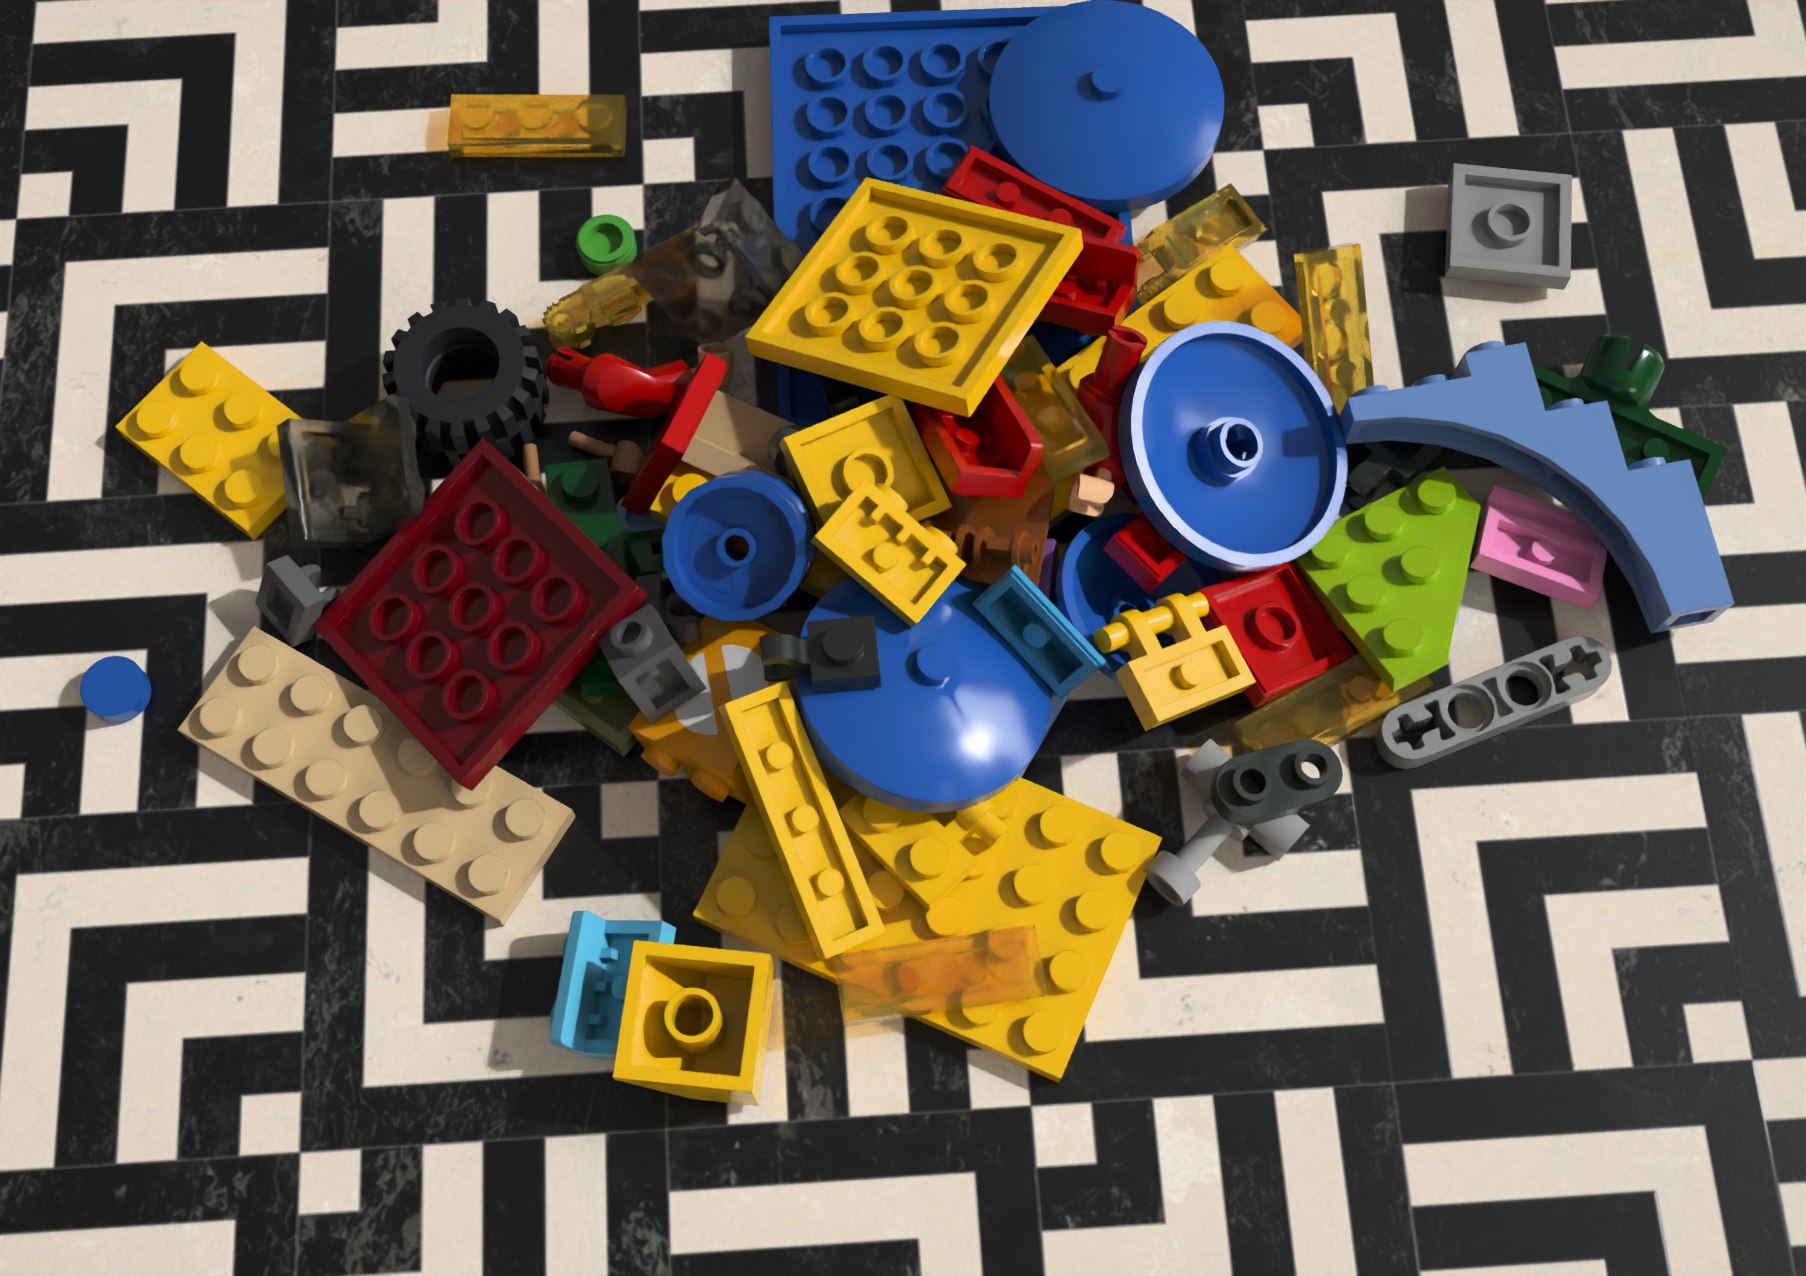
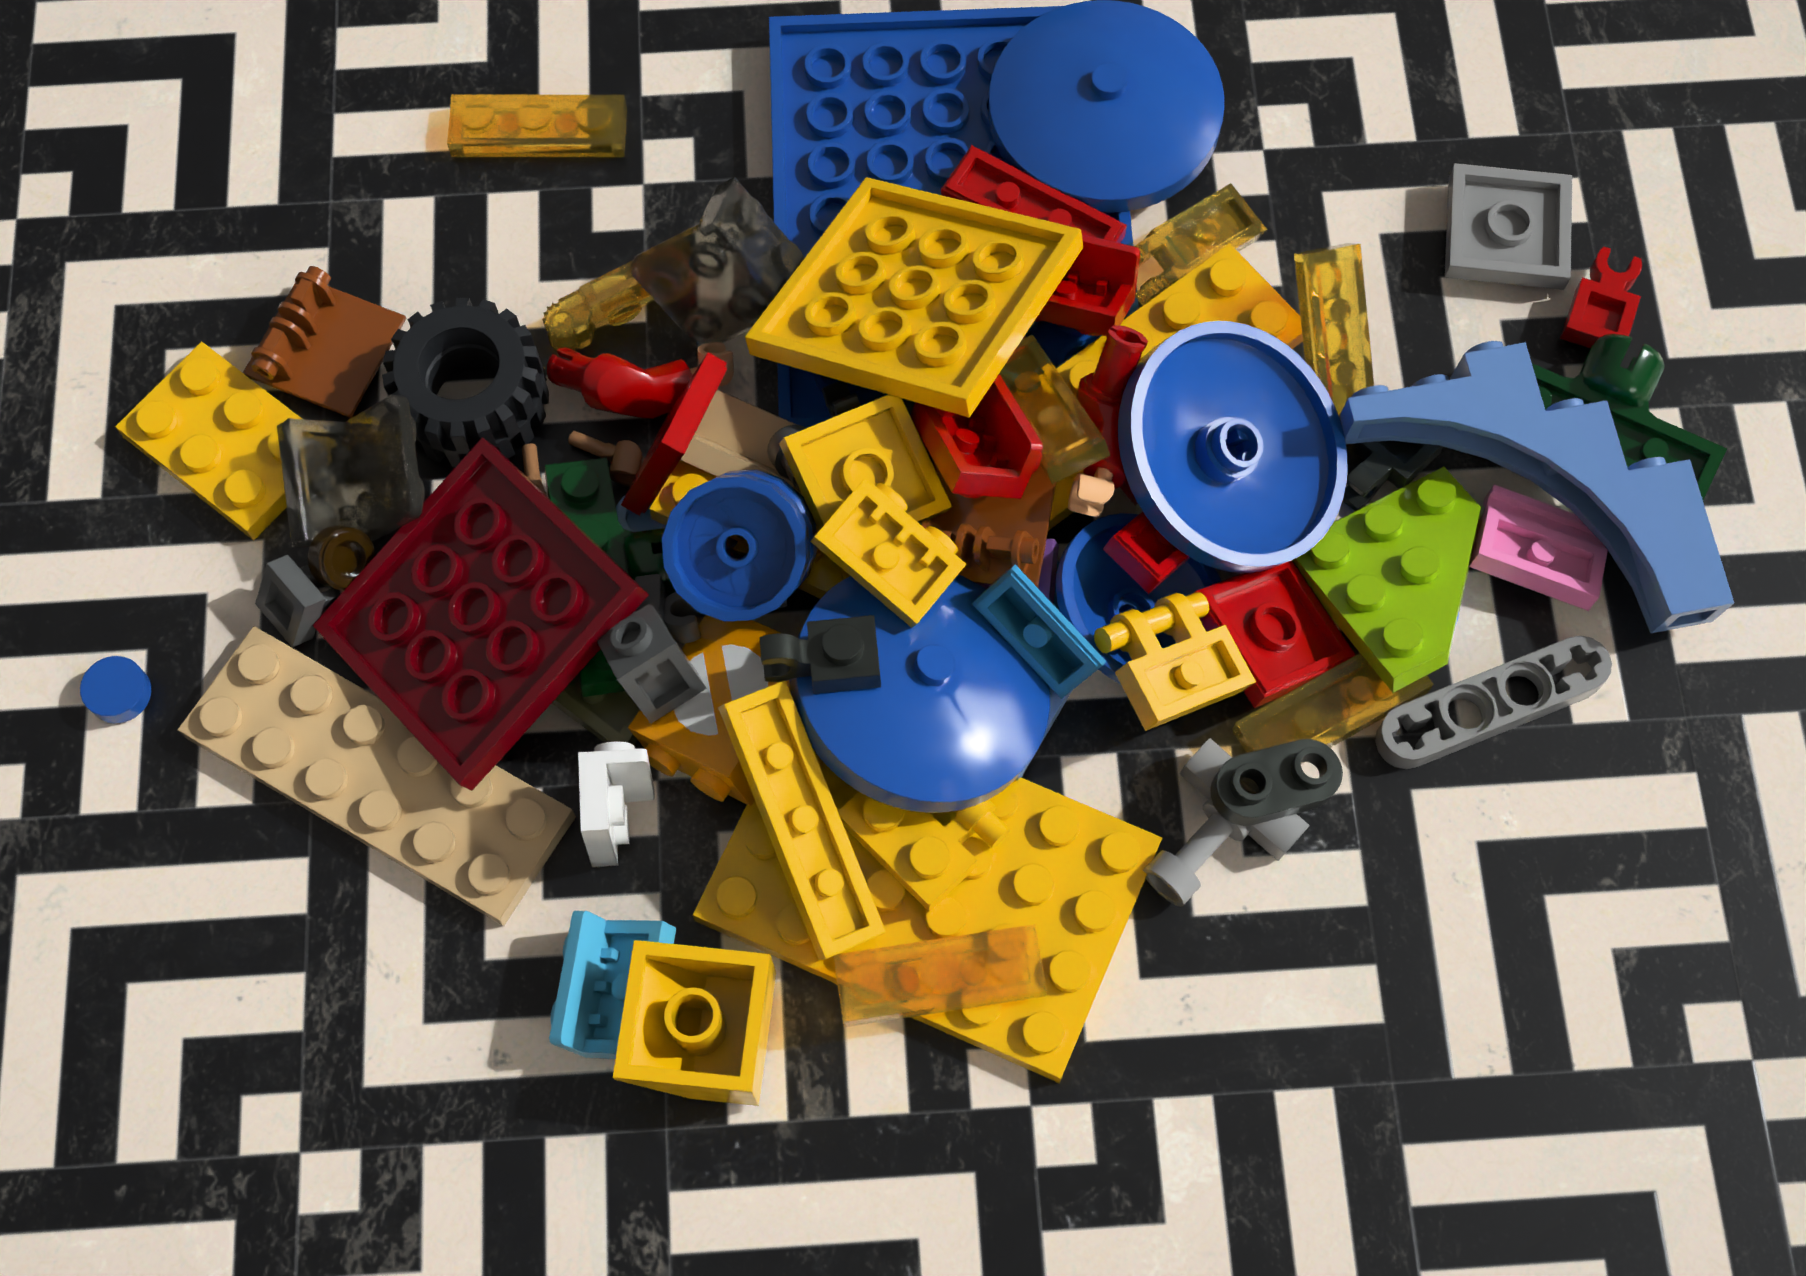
(324, 344): none -> dark orange hinge
(339, 555): none -> dark brown tile
(605, 243): bright green tile -> none
(607, 780): none -> white bracket
(1603, 302): none -> red plate

